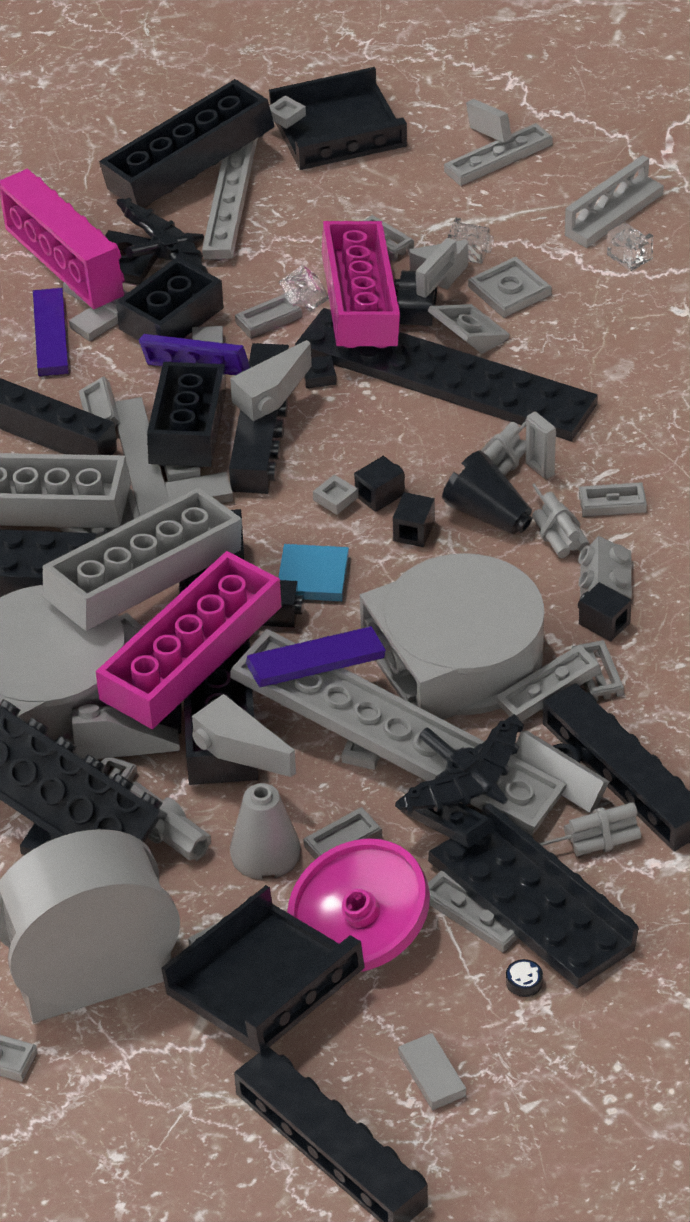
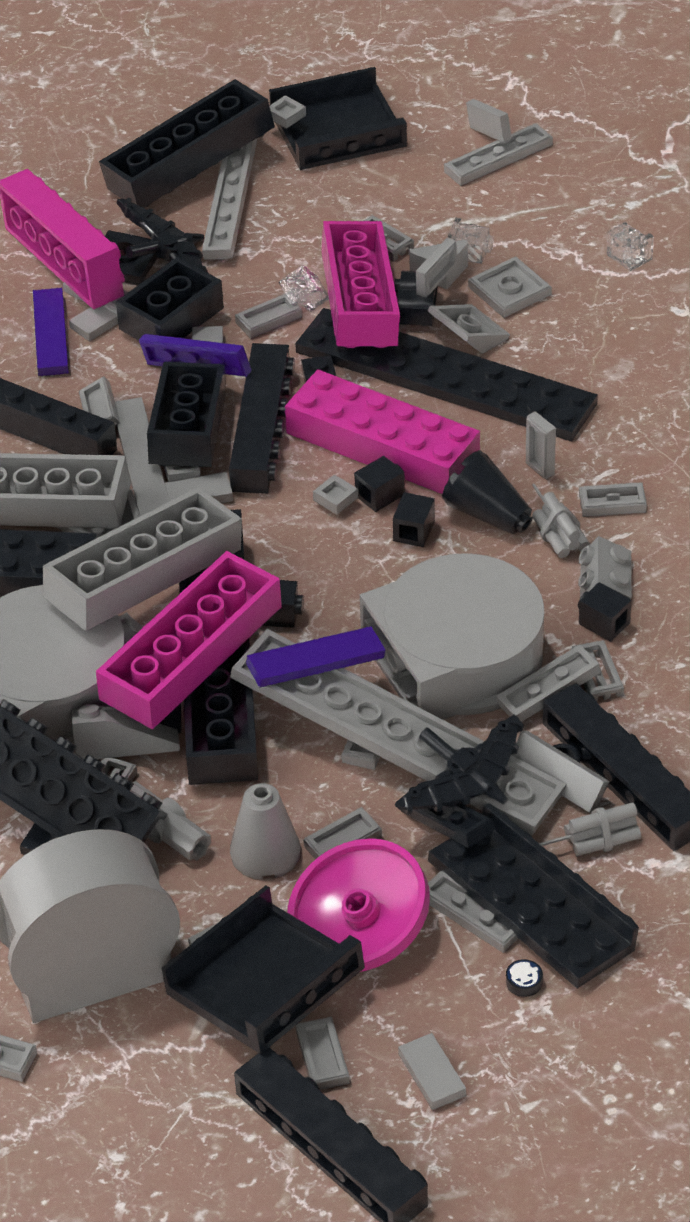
(240, 738): light grey slope -> none
(270, 383): light grey slope -> none
(317, 569): dark azure tile -> none
(322, 1053): none -> light grey tile
(371, 425): none -> dark pink brick
(506, 448): light grey piece -> none
(612, 206): light grey fence -> none

